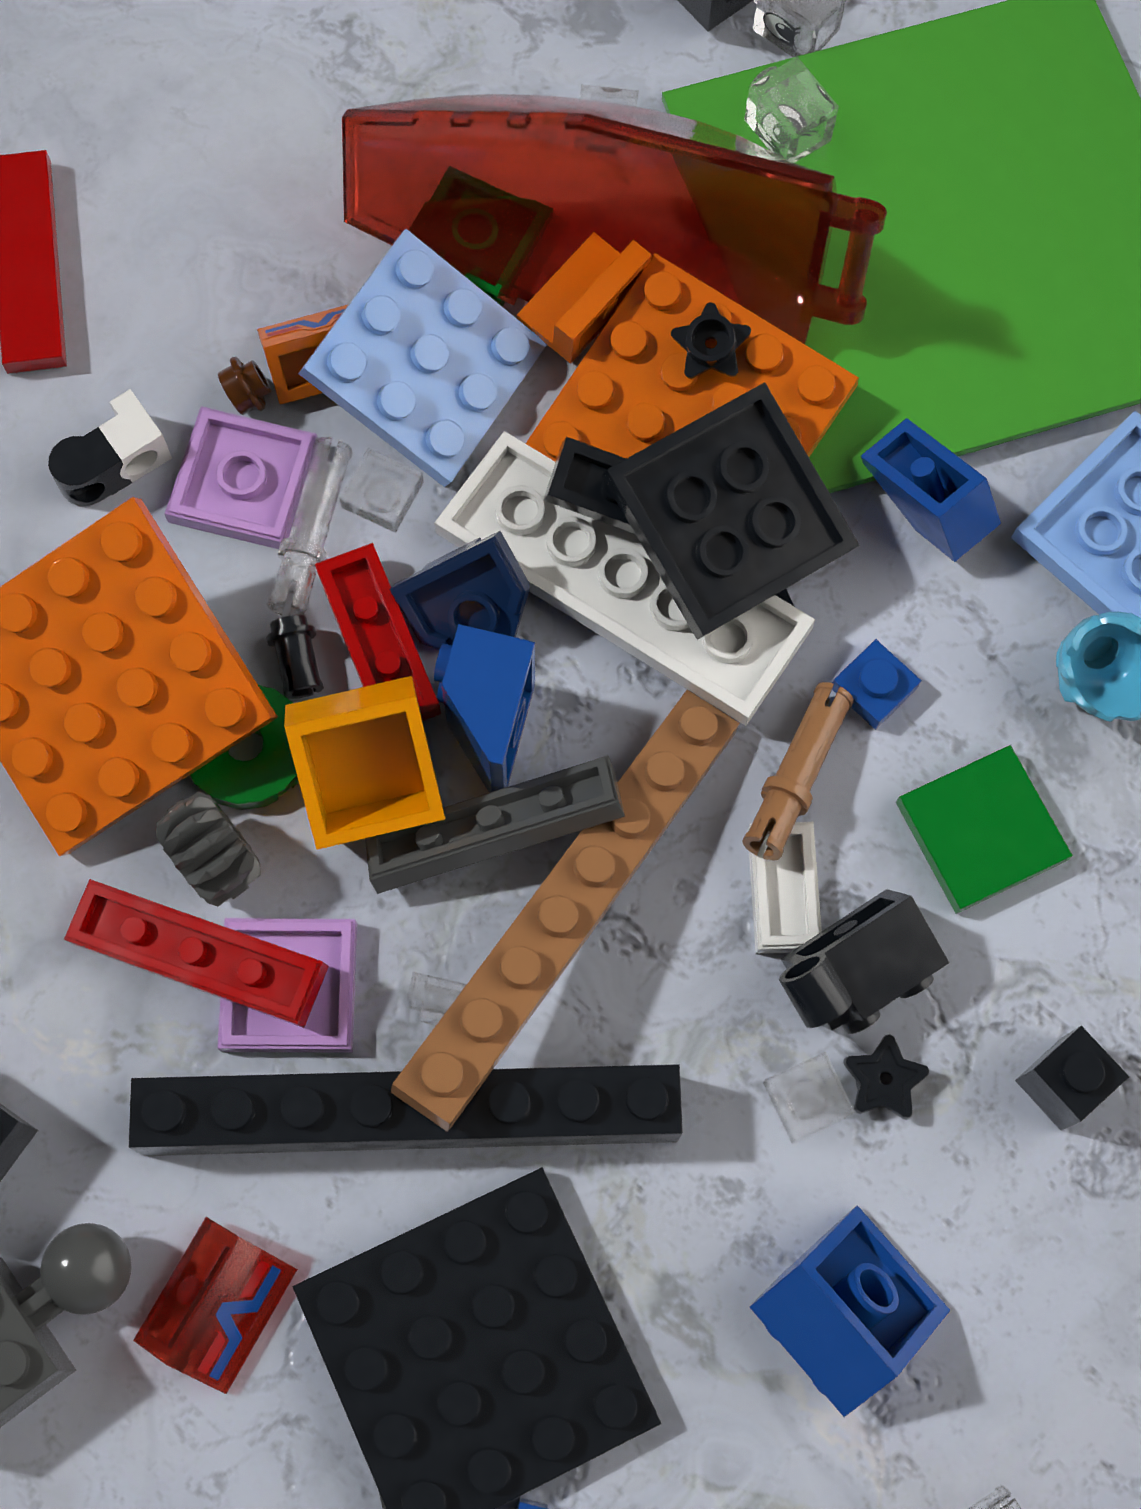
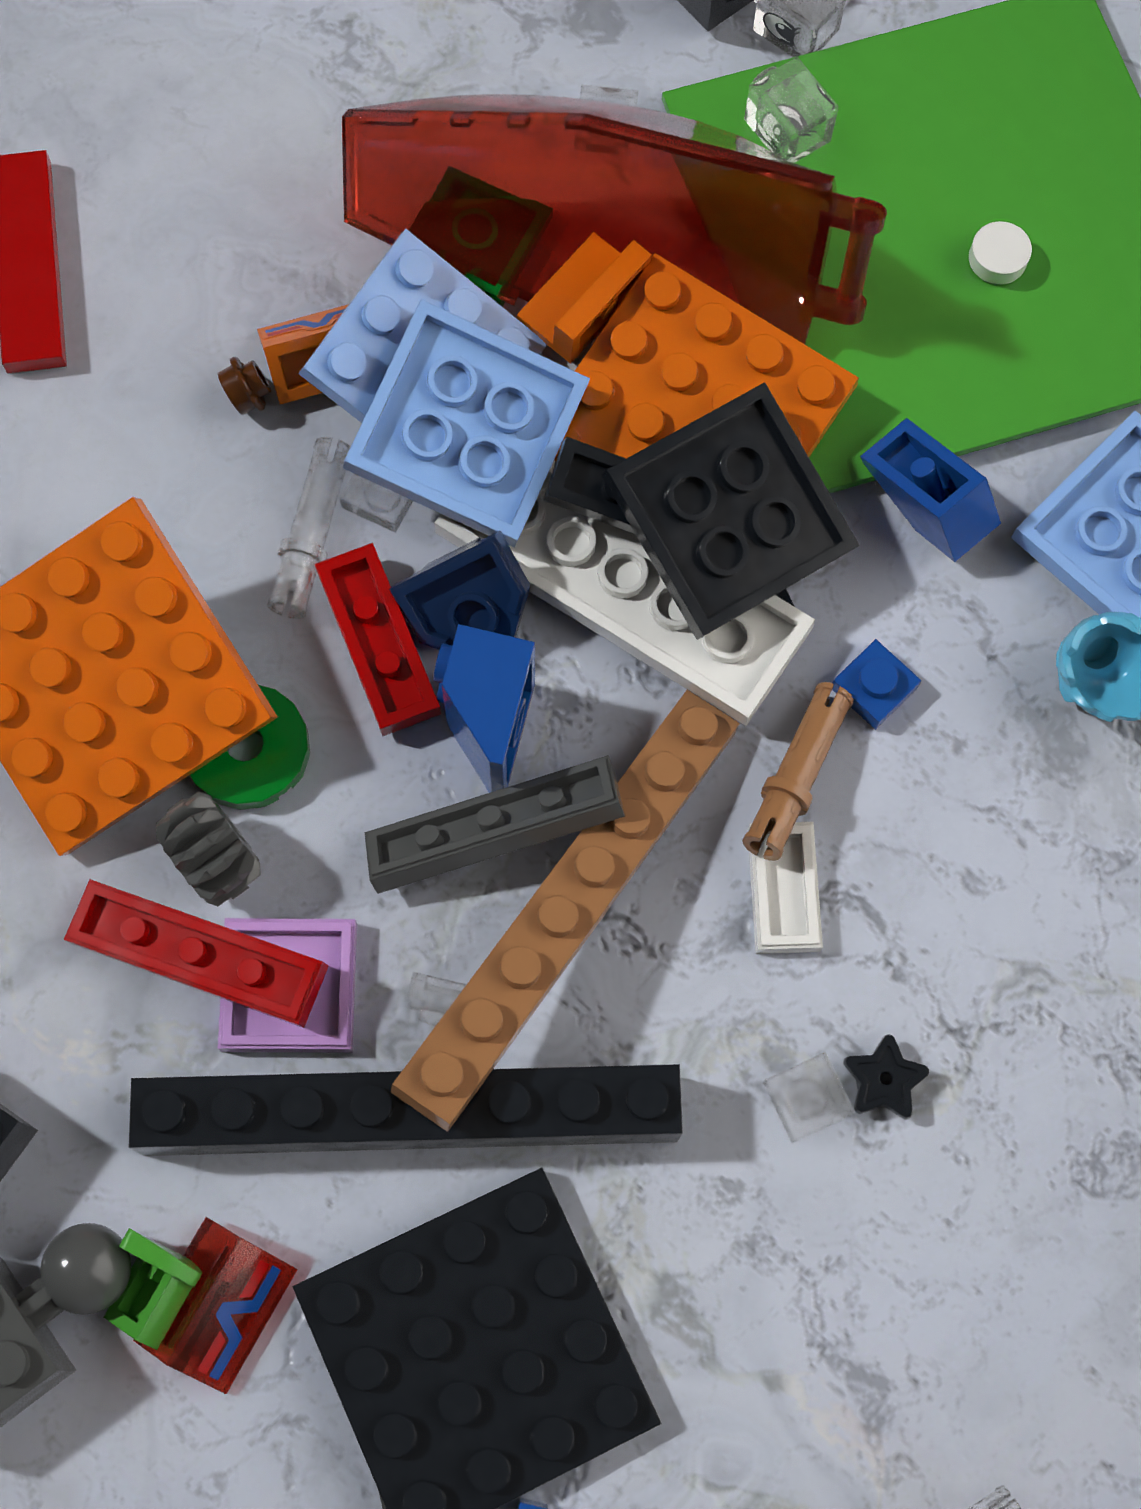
(110, 455): leg -> none
(154, 1291): none -> bright green tile
(241, 478): lavender tile -> none
(295, 655): black pin -> none
(363, 762): light orange piece -> none
(466, 423): none -> light blue plate
(710, 326): black plate -> none
(851, 1311): blue slope -> none
(862, 964): black hinge -> none
(983, 829): green tile -> none
(1000, 252): none -> white tile
(1072, 1078): black brick -> none

